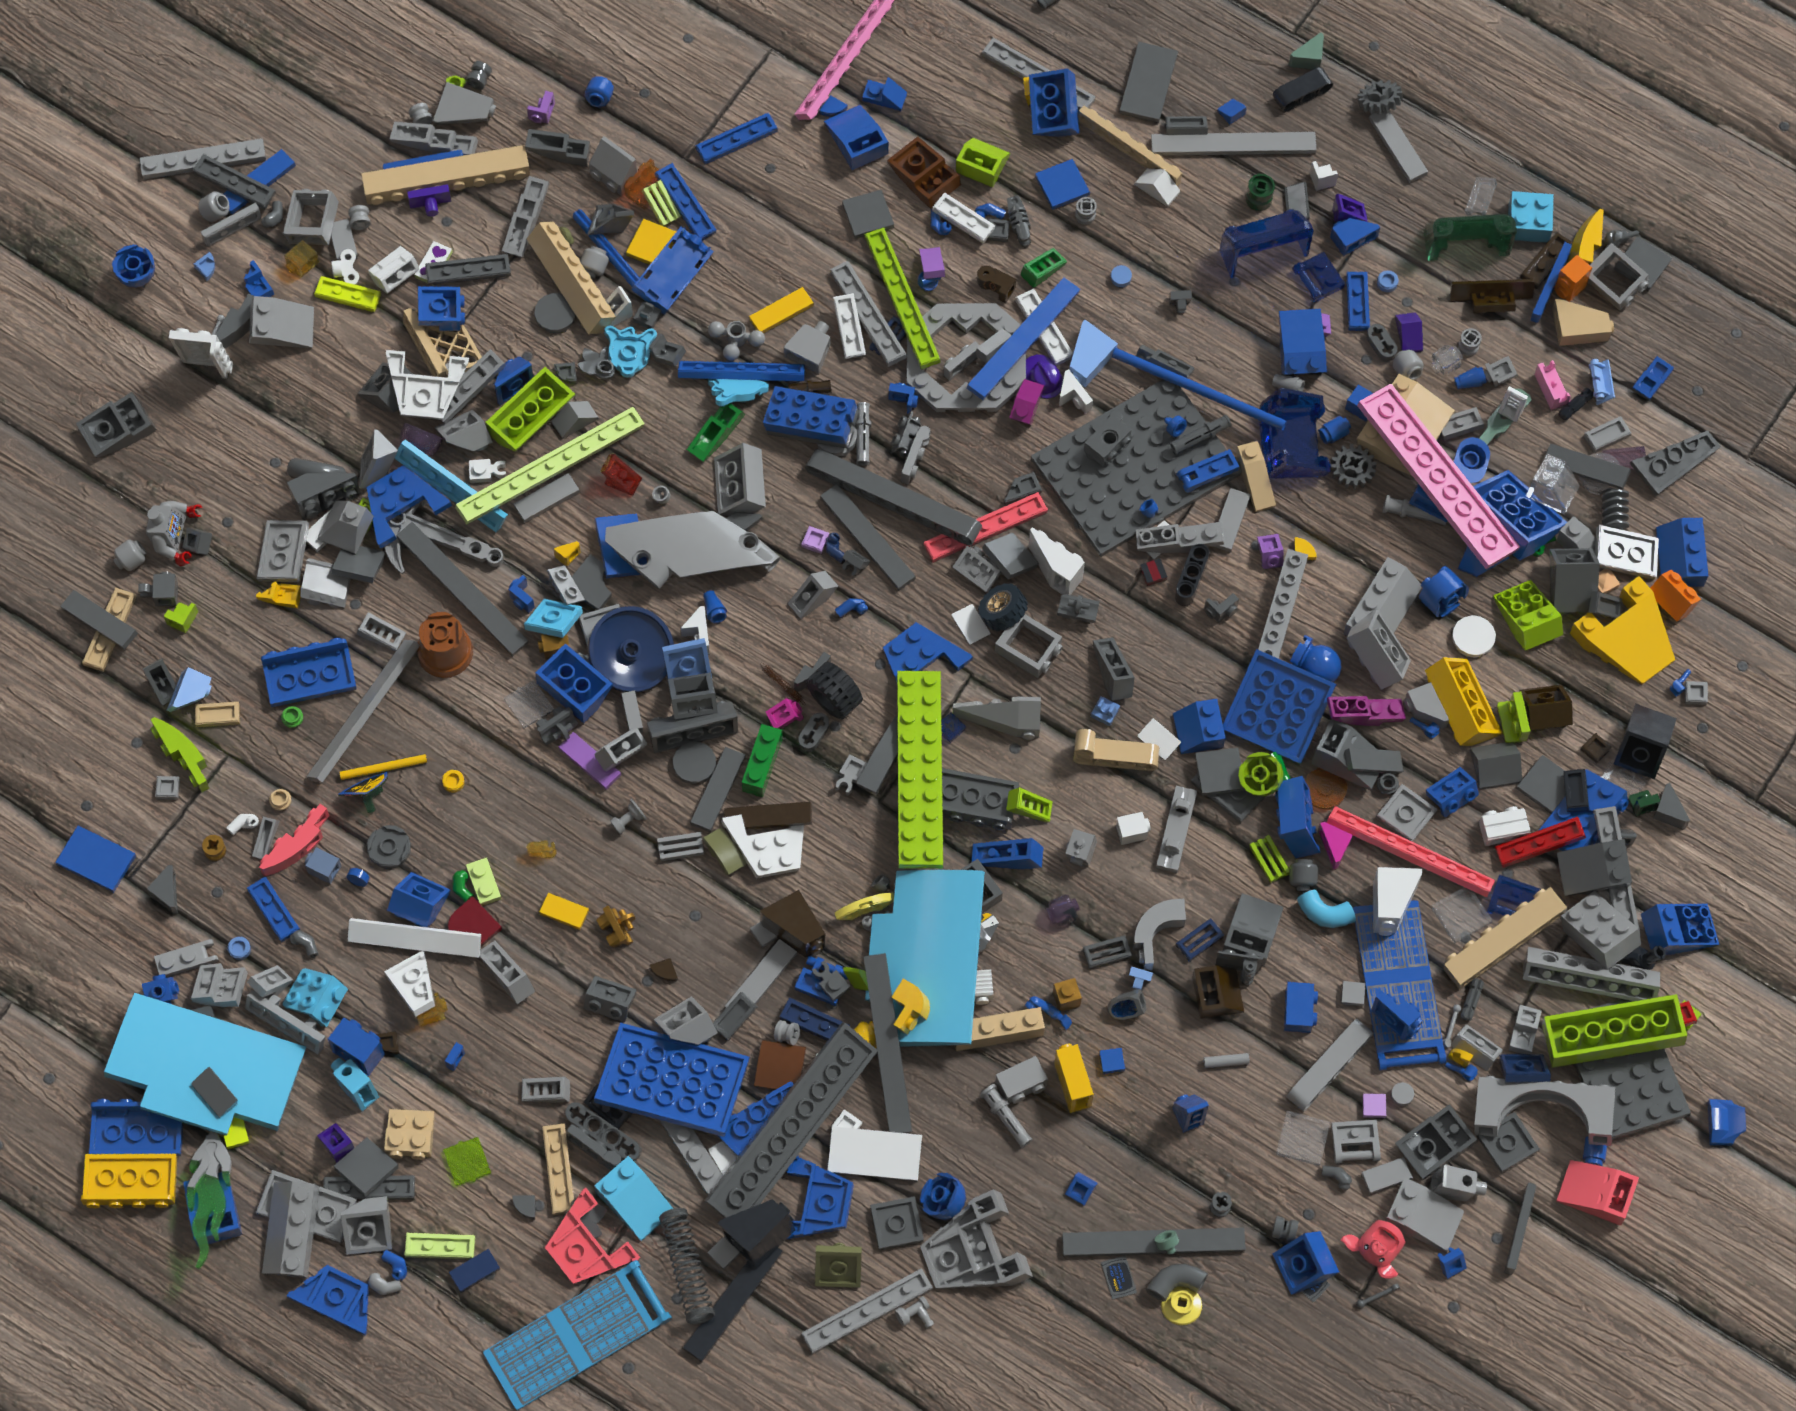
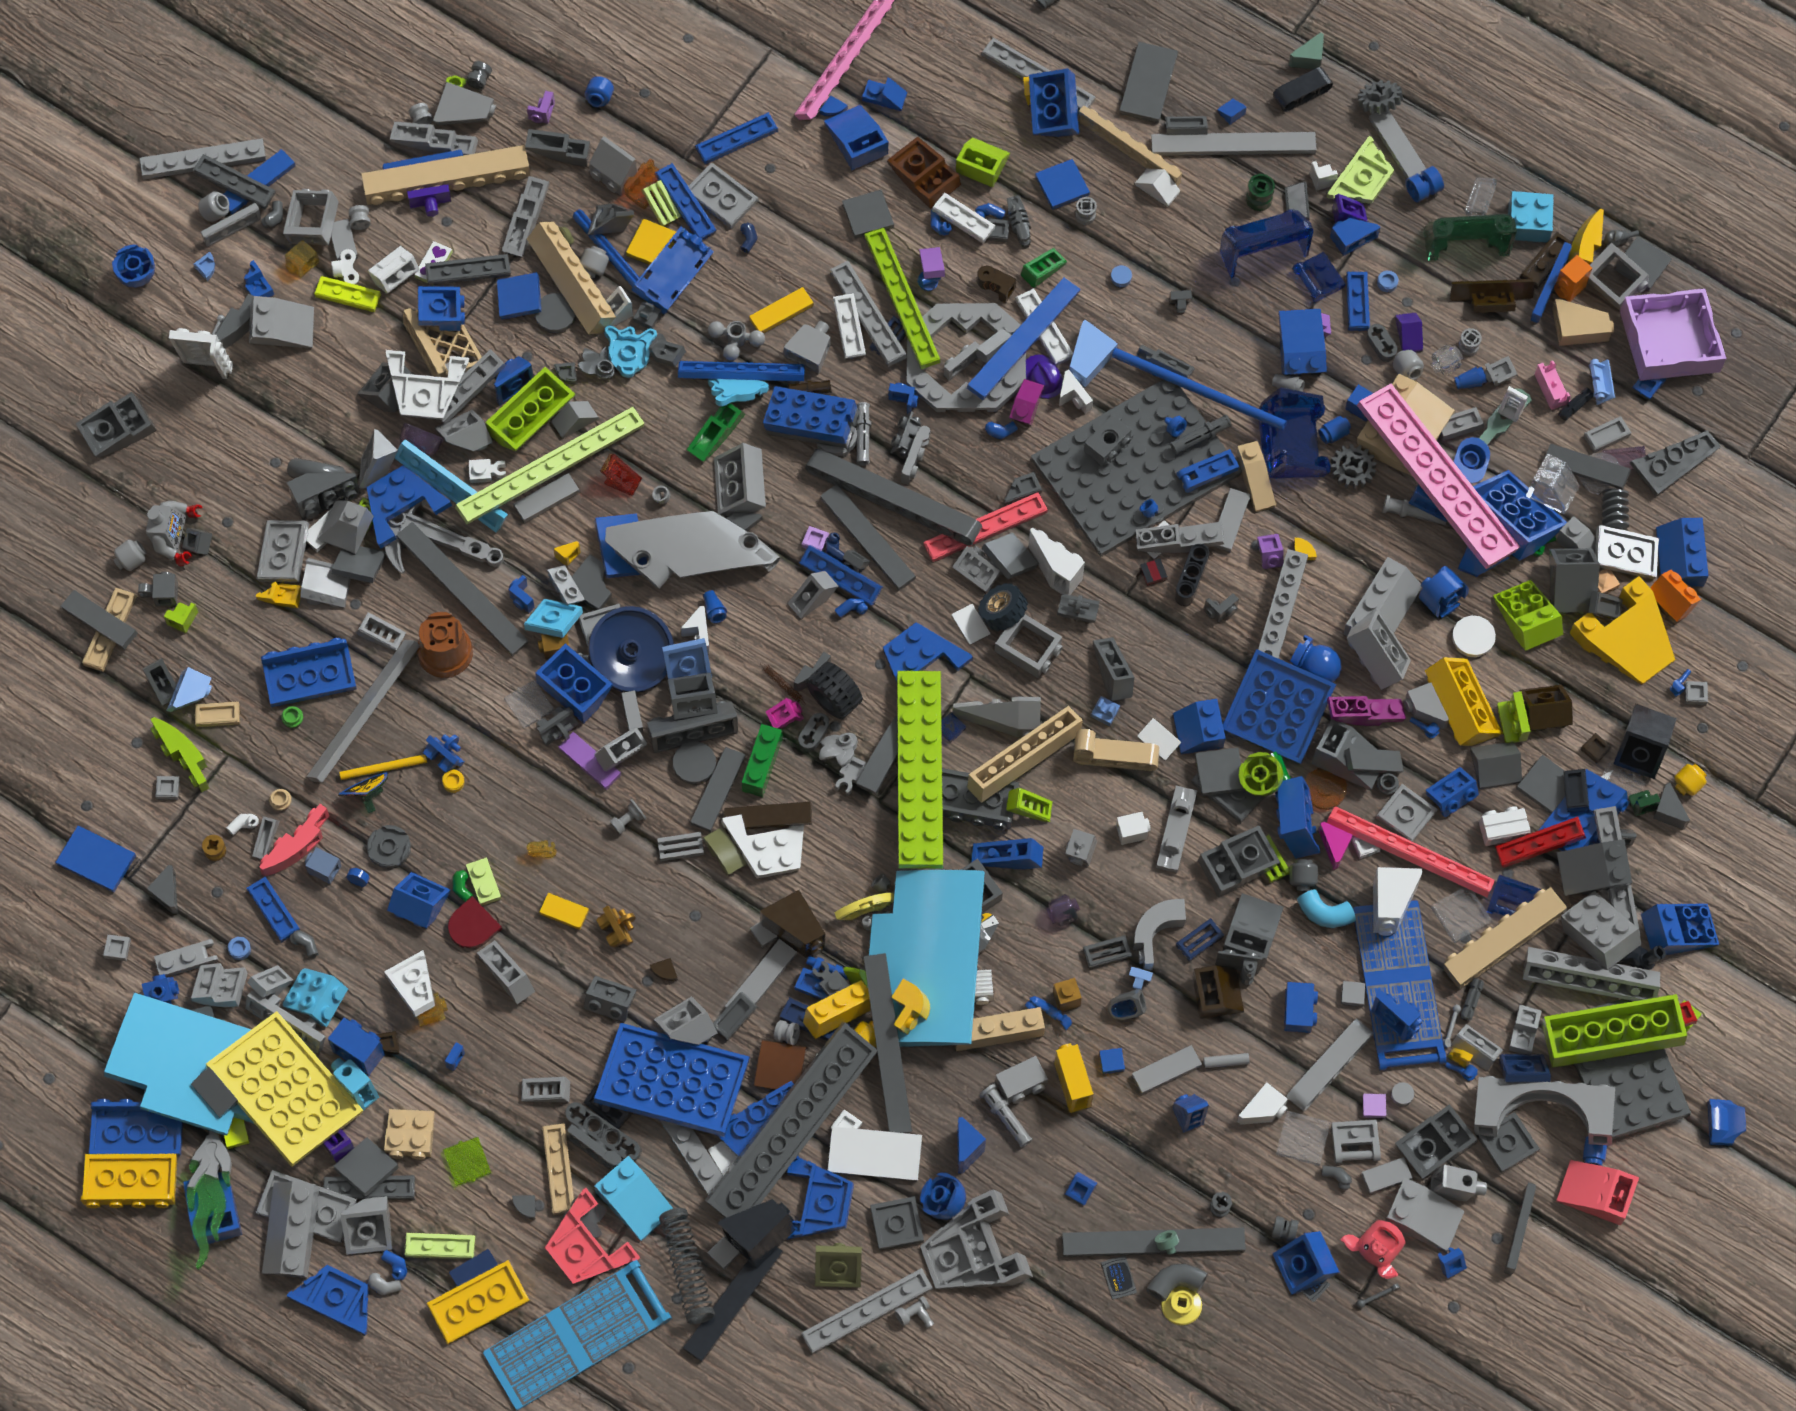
(117, 947): none -> light grey tile
(285, 1088): none -> light yellow plate
(414, 937): white tile -> none
(450, 759): none -> blue hips
(478, 1302): none -> yellow tile
(519, 296): none -> blue tile
(722, 195): none -> light grey tile
(750, 235): none -> dark blue arm
(837, 1008): none -> yellow brick
(839, 746): none -> light grey plate
(842, 575): none -> blue tile
(970, 1145): none -> blue slope
(999, 431): none -> blue arm
(1024, 754): none -> tan brick
(1166, 1069): none -> light grey tile
(1238, 860): none -> dark grey slope
(1264, 1107): none -> white slope
(1364, 175): none -> yellowish green wing
(1364, 848): none -> white tile
(1425, 183): none -> blue wheel
(1672, 334): none -> lavender tile
(1690, 780): none -> yellow head

